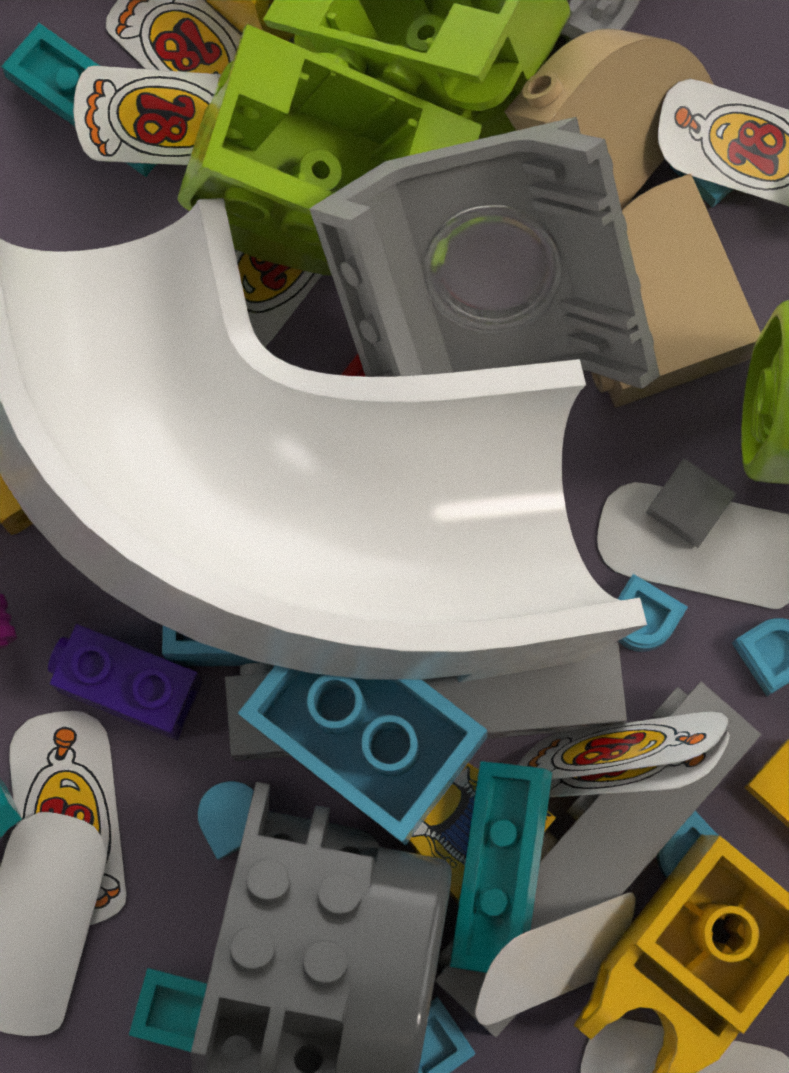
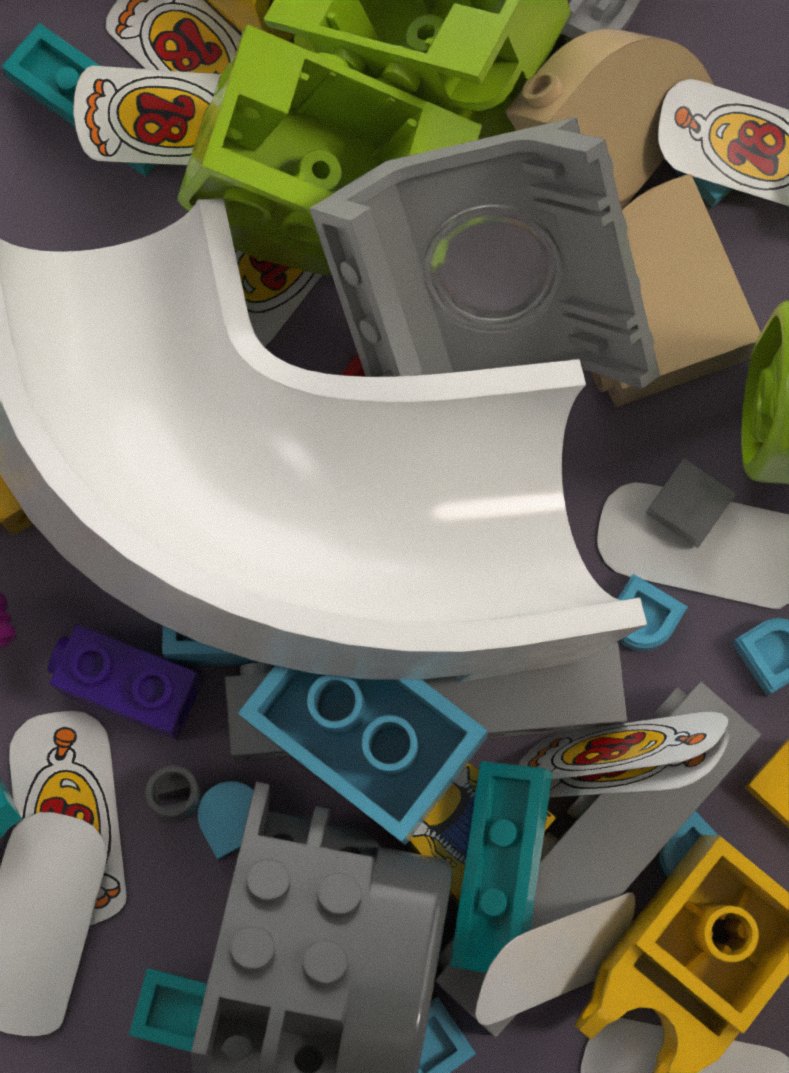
(168, 784): none -> dark grey hinge

